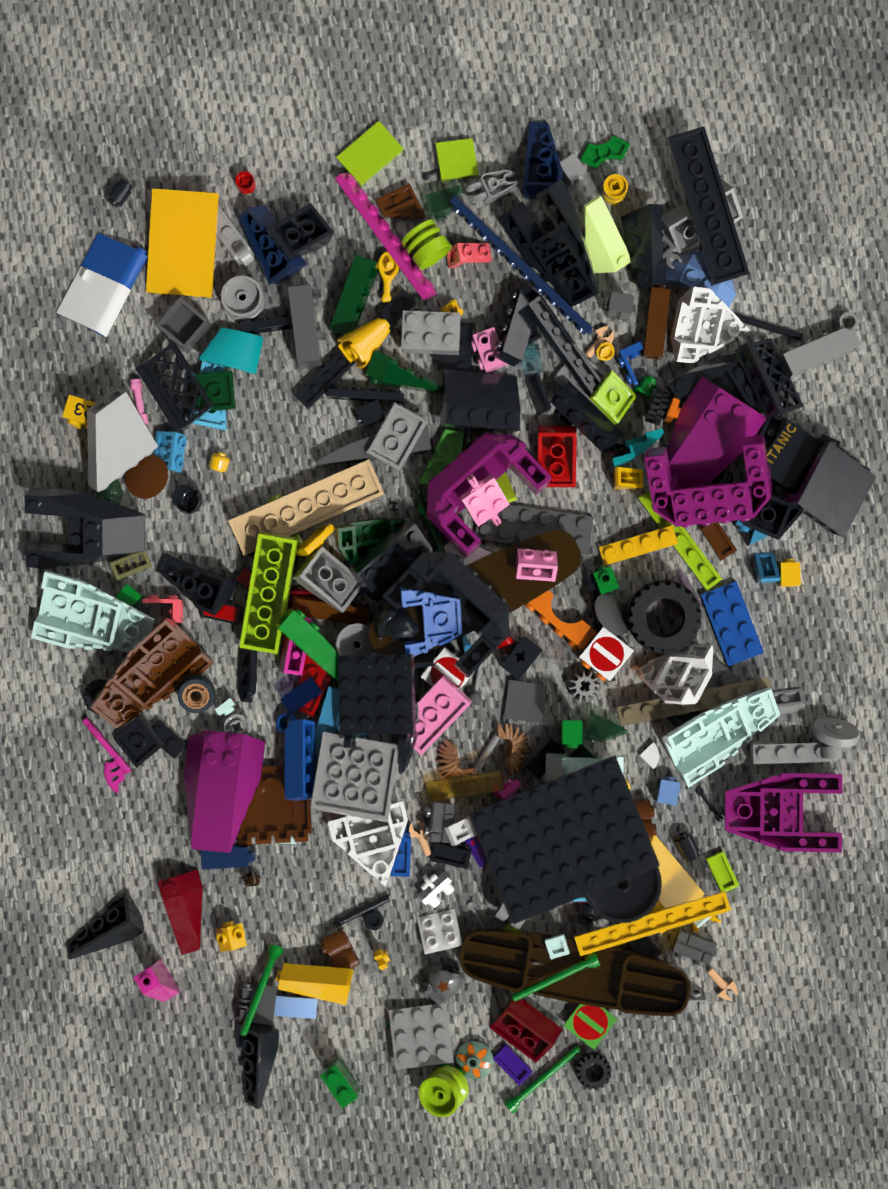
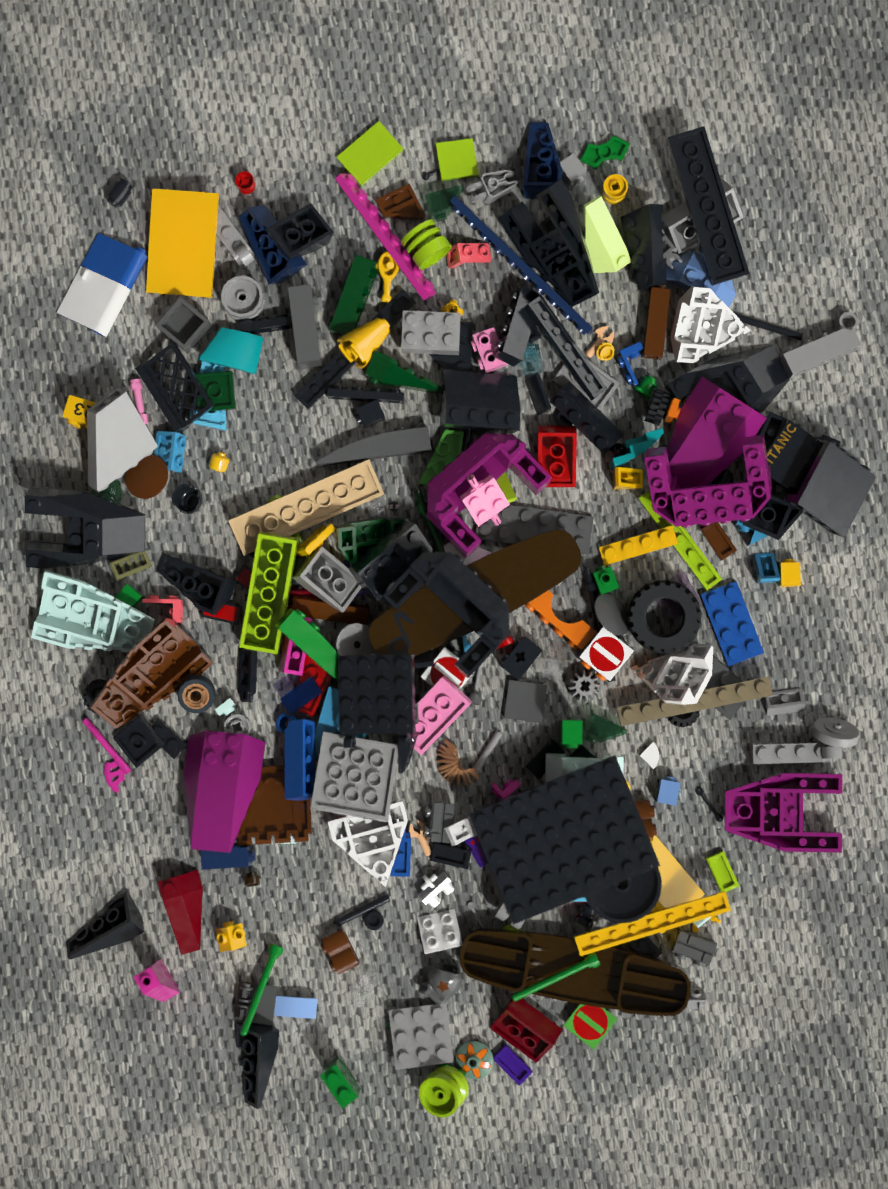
(316, 981): yellow slope -> none
(382, 958): yellow plate -> none
(396, 625): black hair -> none
(397, 436): light grey tile -> none
(439, 619): wing -> none
(464, 785): clear yellow tile -> none
(514, 747): medium nougat hair -> none
(514, 1102): green piece -> none
(536, 565): bright pink brick -> none
(557, 946): light aqua plate -> none
(602, 1079): black tyre -> none
(613, 397): lime tile -> none
(618, 306): dark grey brick -> none
(687, 846): black brick -> none
(714, 735): light aqua wedge -> none
(722, 984): light nougat bar -> none
(760, 379): black fence -> none

